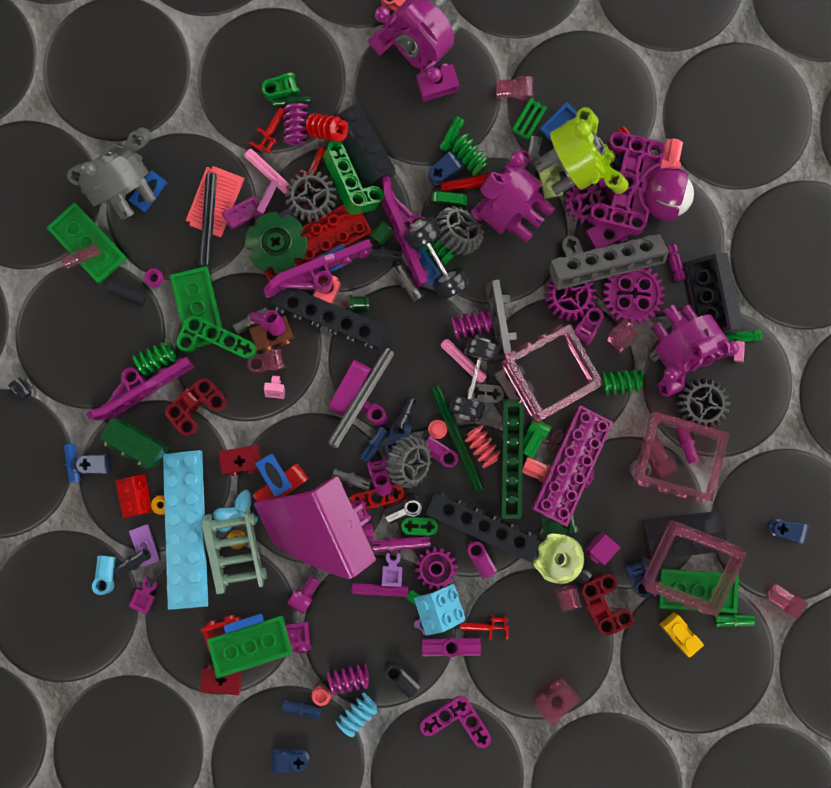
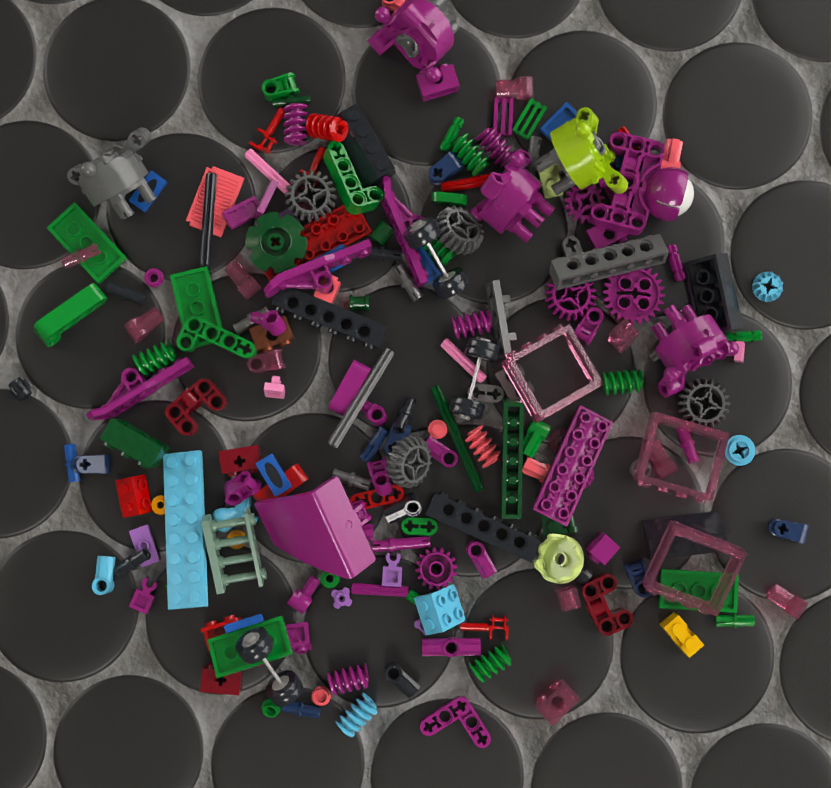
(69, 313): none -> green beam
(141, 326): none -> clear pink piece
(240, 488): none -> magenta piece
(245, 283): none -> clear pink piece
(254, 647): none -> black axle
(270, 709): none -> green plate
(286, 760): dark blue piece -> none
(329, 584): none -> green plate
(336, 594): none -> medium lavender plate
(491, 663): none -> green piece
(495, 146): none -> magenta piece
(504, 101): none -> magenta tile
(747, 454): none -> medium azure gear
(760, 291): none -> medium azure gear

